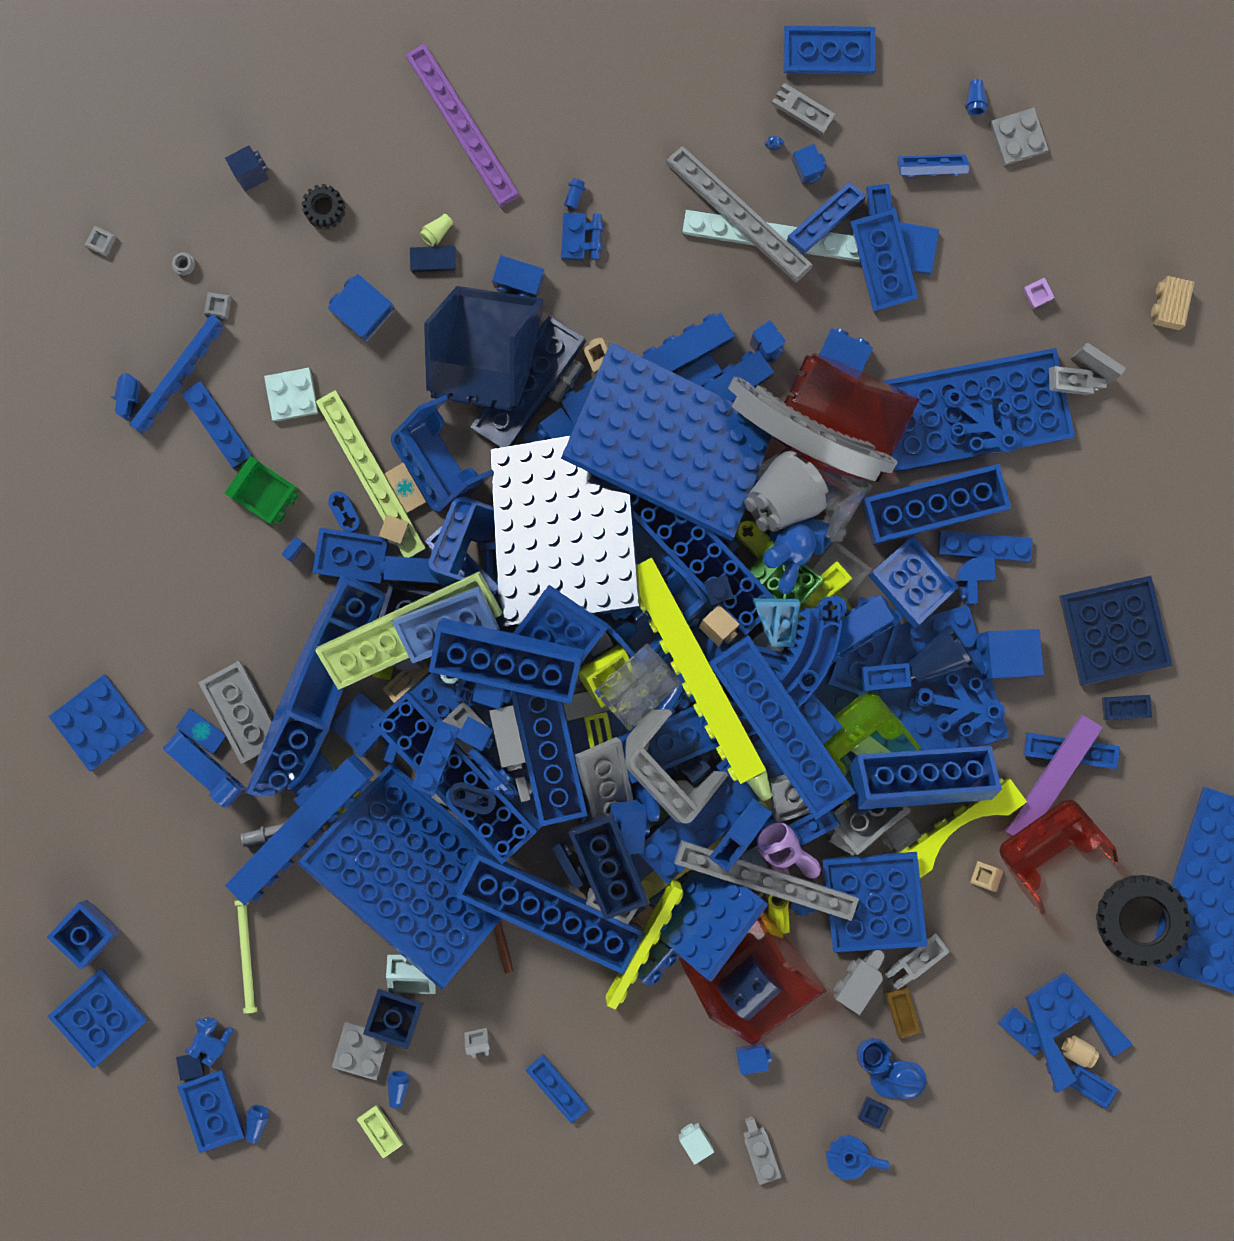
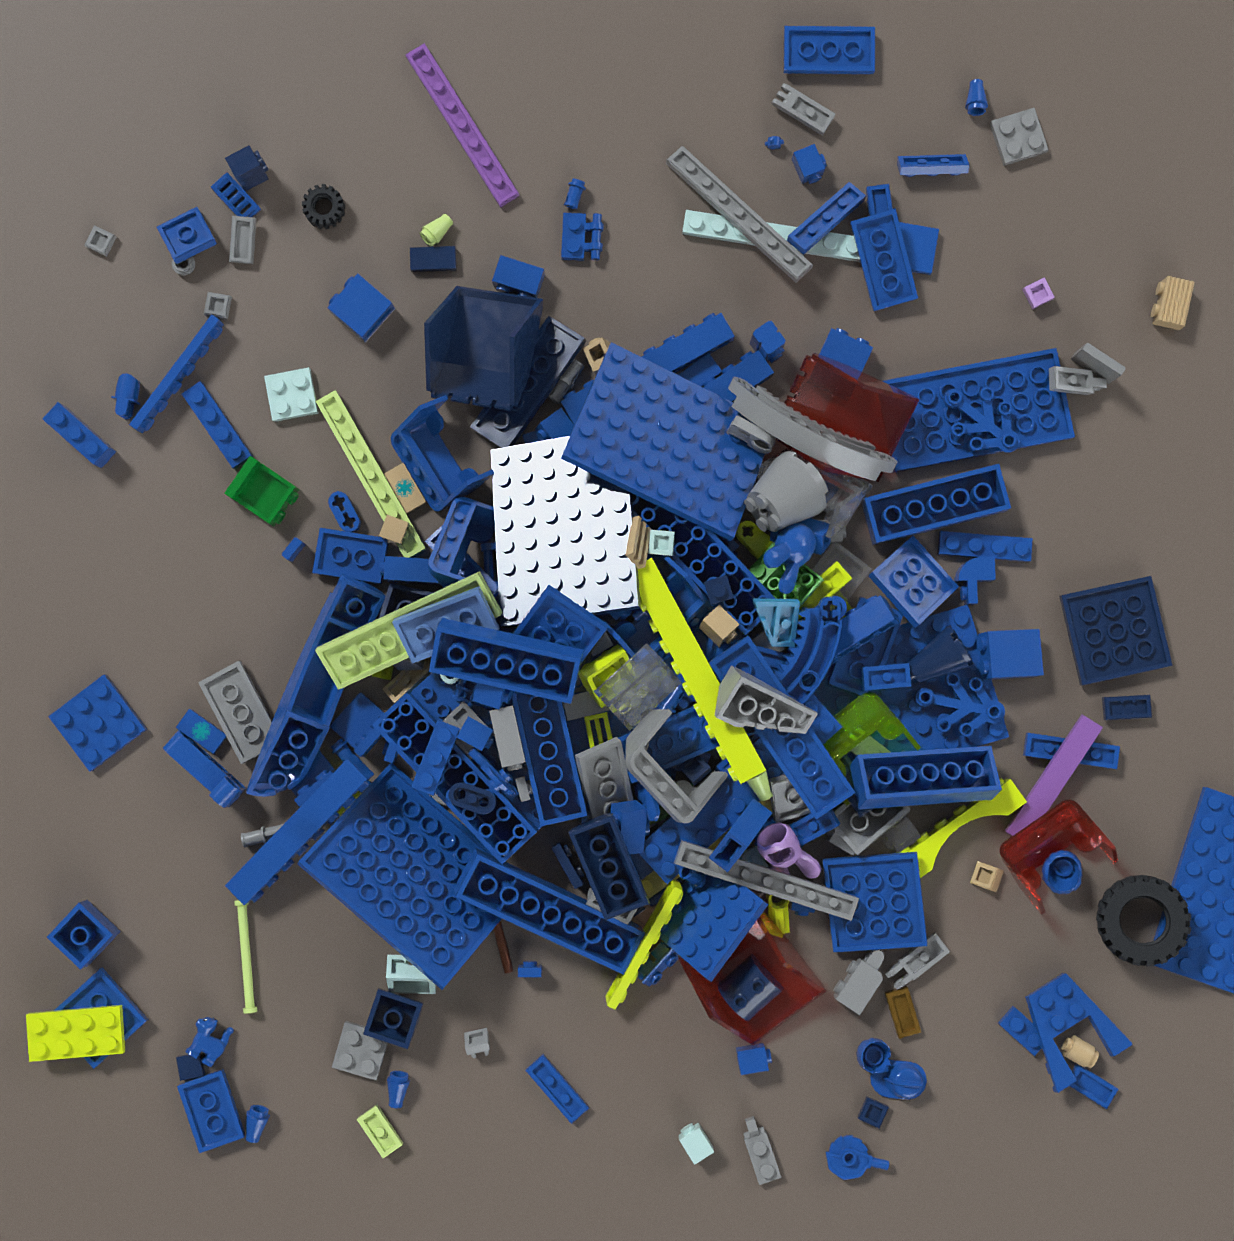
(75, 1033): none -> neon yellow plate
(79, 435): none -> blue brick
(186, 235): none -> blue tile
(223, 183): none -> blue slope
(242, 240): none -> light grey tile
(342, 750): none -> blue pin
(530, 969): none -> blue plate
(638, 542): none -> tan tile
(661, 542): none -> light aqua plate
(694, 878): none -> blue pin
(752, 435): none -> light grey piece
(753, 703): none -> light grey wedge
(1062, 872): none -> blue hair

